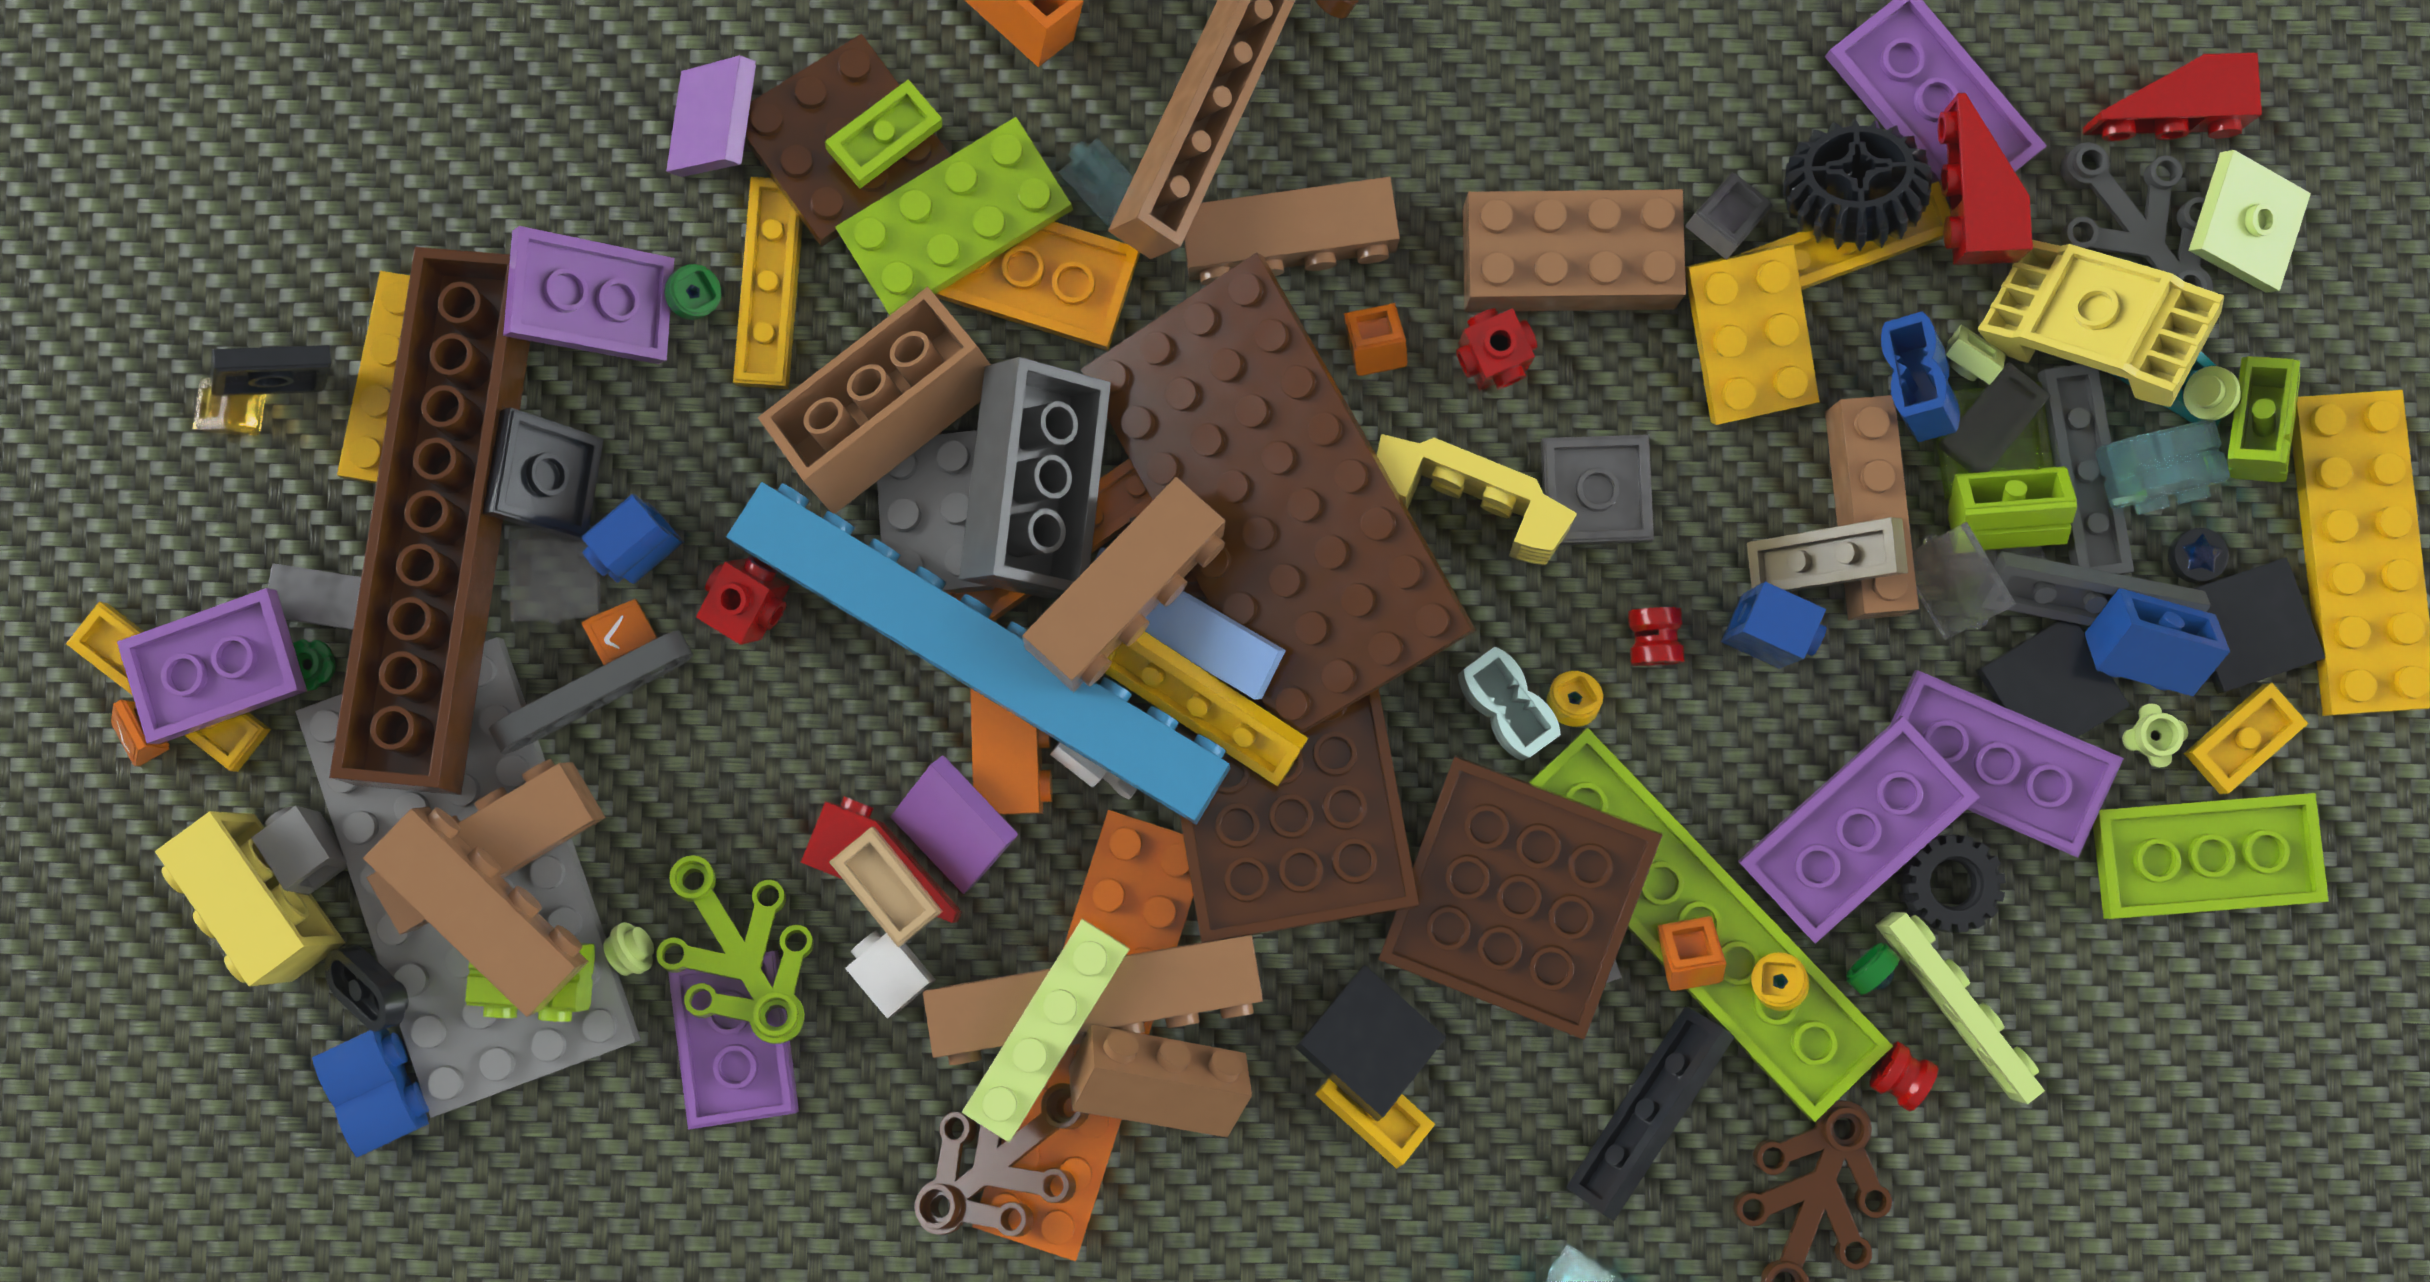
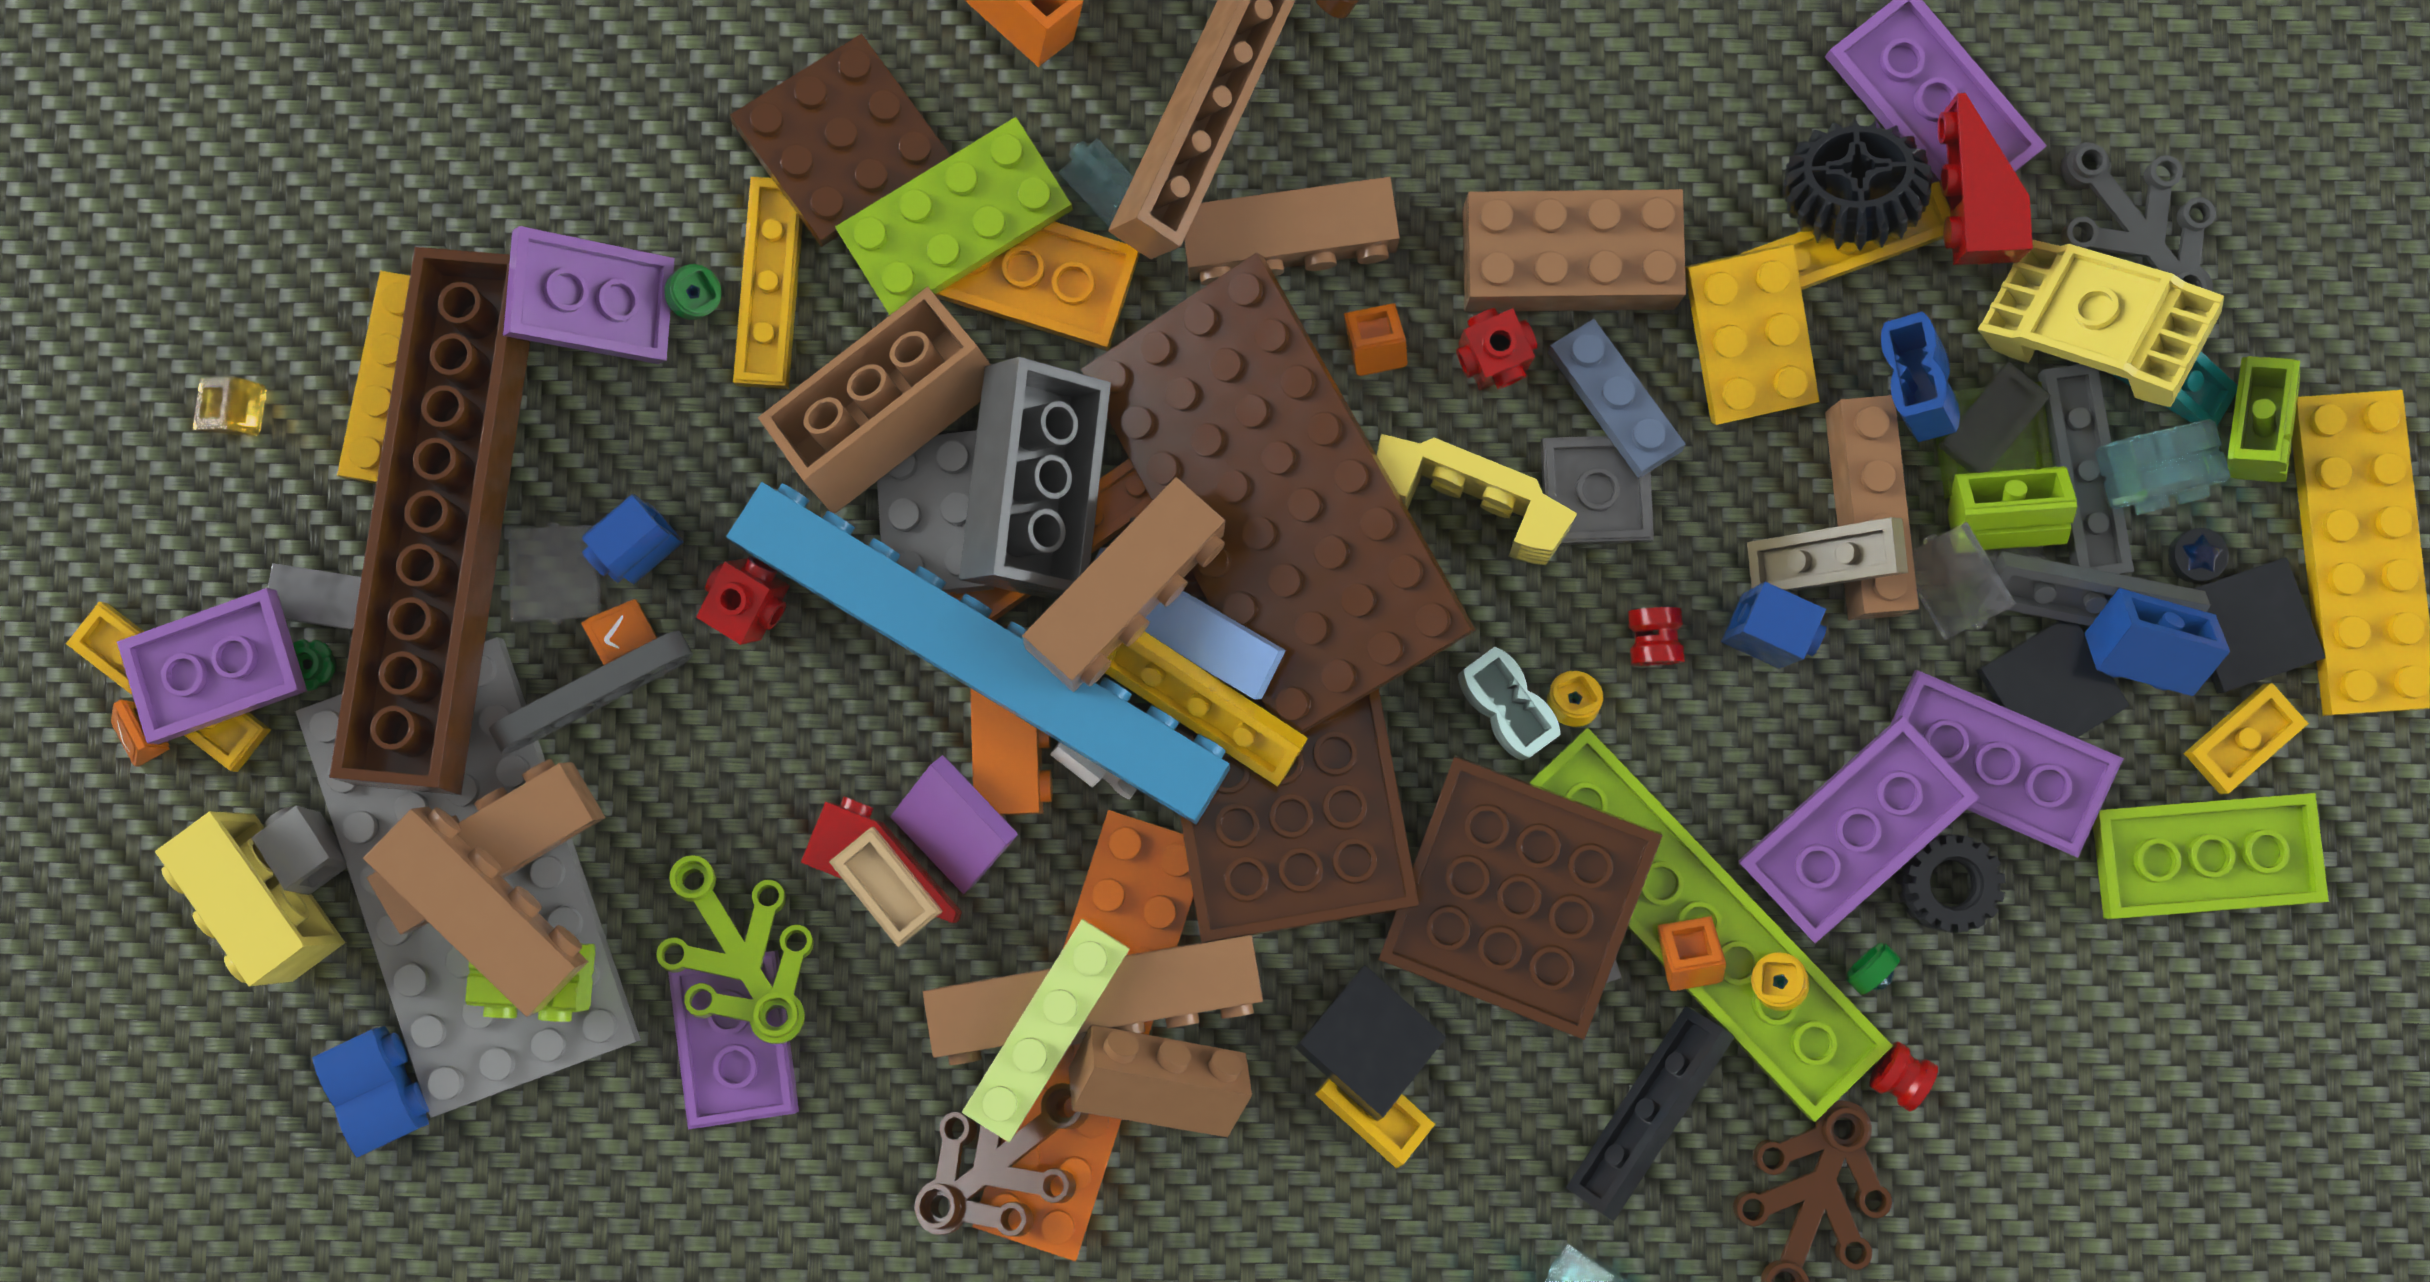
(269, 370): black tile -> none
(365, 987): black plate -> none
(543, 475): black tile -> none
(629, 949): yellowish green plate -> none
(711, 116): medium lavender tile -> none
(883, 134): lime plate -> none
(888, 973): white brick -> none
(1616, 398): none -> sand blue plate
(1729, 215): flat silver tile -> none
(1974, 356): yellowish green plate -> none
(1974, 1022): yellowish green plate -> none
(2171, 733): yellowish green plate -> none
(2205, 95): red slope -> none
(2212, 393): yellowish green plate -> none
(2249, 221): yellowish green plate -> none

